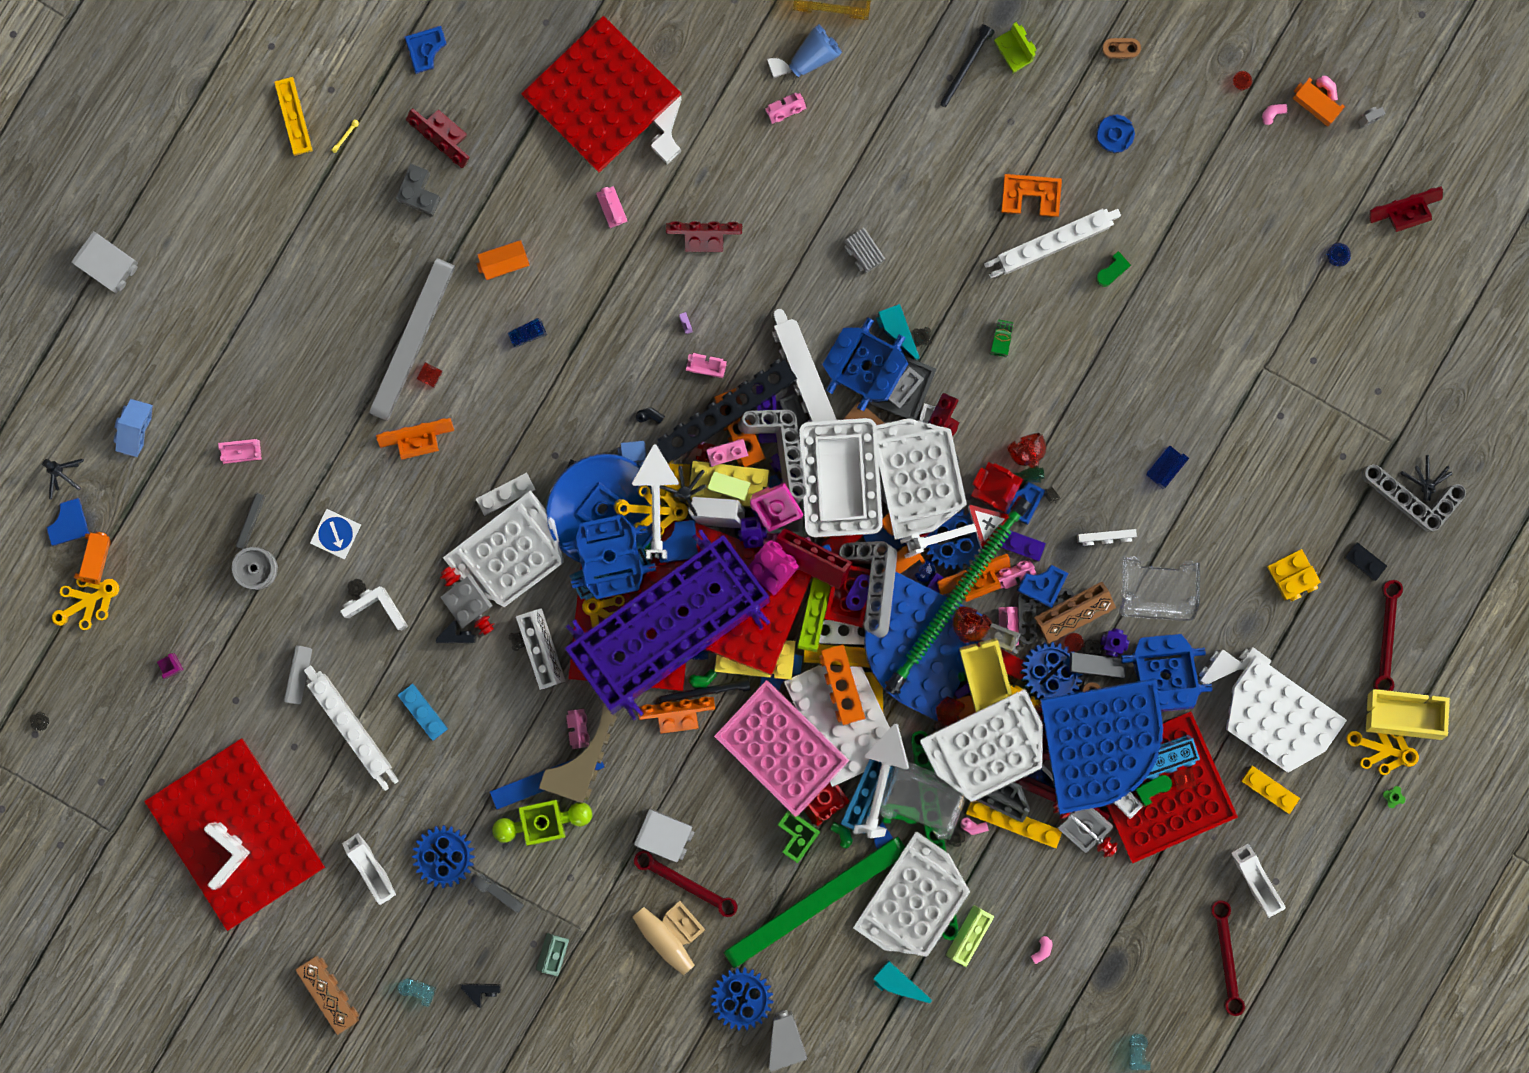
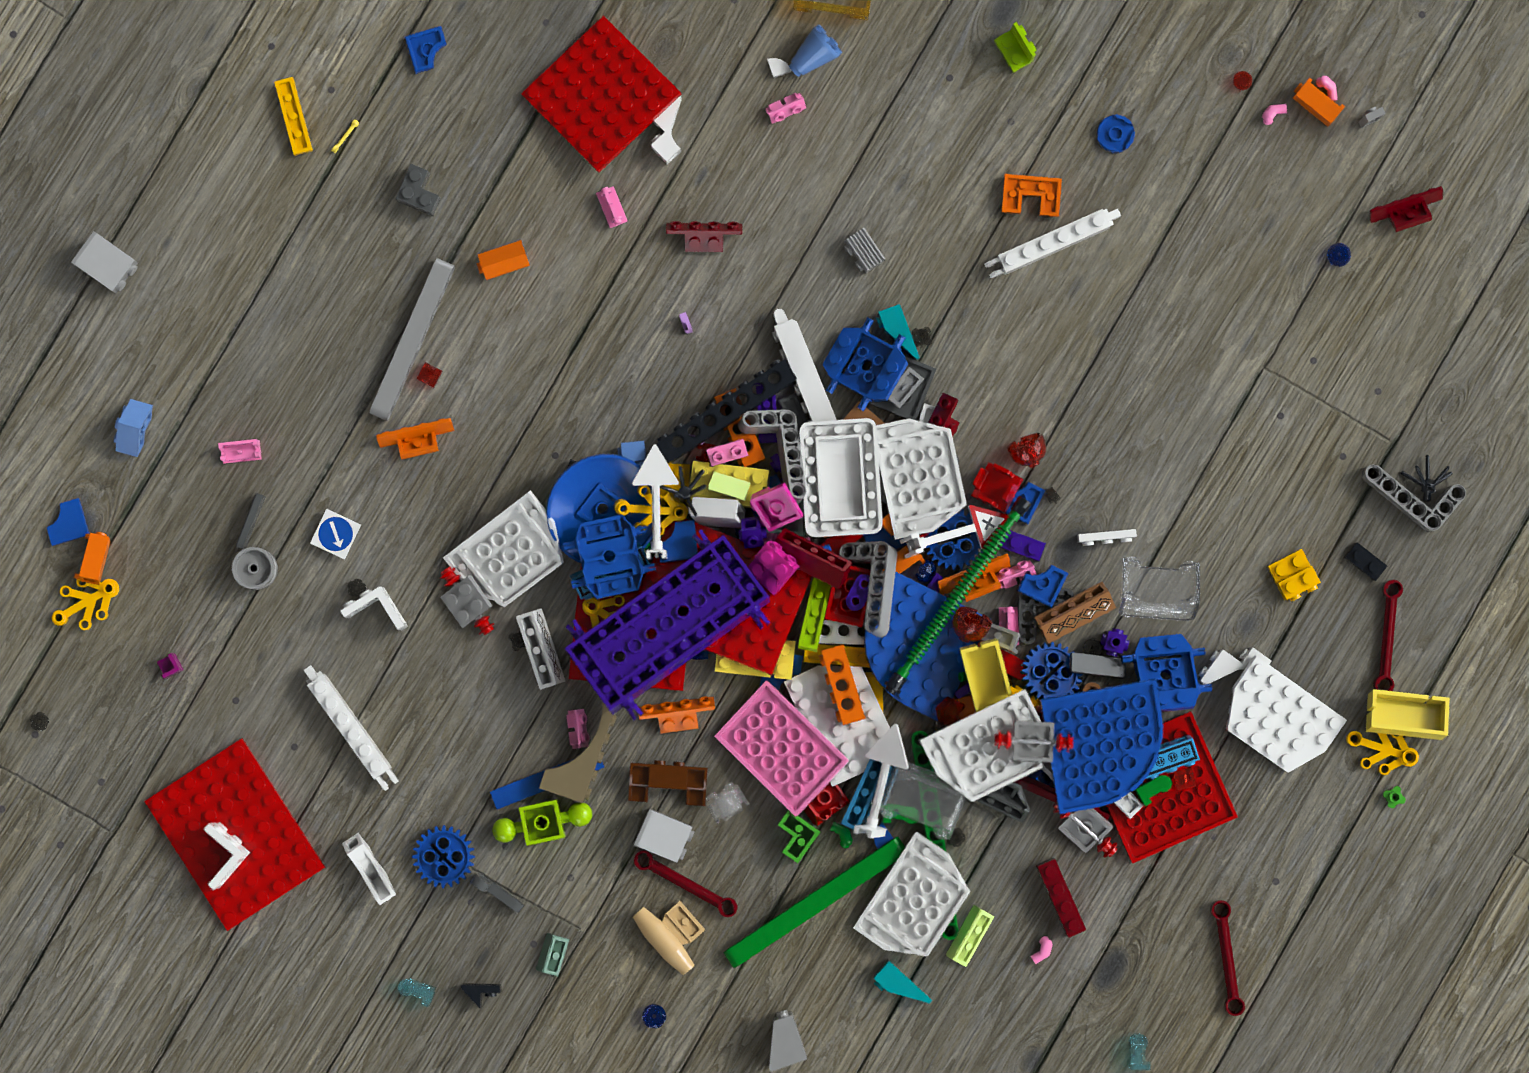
(56, 470): black plant -> none
(297, 675): light grey slope -> none
(327, 994): medium nougat brick -> none
(422, 712): dark azure plate -> none
(441, 133): dark red bracket -> none
(450, 635): black slope -> none
(505, 494): white plate -> none
(527, 333): clear blue leg -> none
(649, 413): black arm -> none
(652, 1022): none -> clear blue plate
(670, 777): none -> reddish brown bracket
(702, 681): green arm -> none
(714, 367): bright pink hinge -> none
(726, 803): none -> clear brick
(741, 684): black piece -> none
(758, 1004): blue gear -> none
(973, 828): bright pink arm -> none
(984, 34): black piece -> none
(1002, 338): green leg -> none
(1029, 828): yellow plate -> none
(1032, 474): clear green cone -> none
(1033, 741): none -> light grey plate
(1061, 897): none -> dark red brick
(1074, 642): clear red plate -> none
(1109, 275): green leg -> none
(1120, 46): medium nougat plate -> none
(1167, 467): clear blue panel -> none
(1257, 880): white arch -> none
(1270, 789): yellow plate -> none

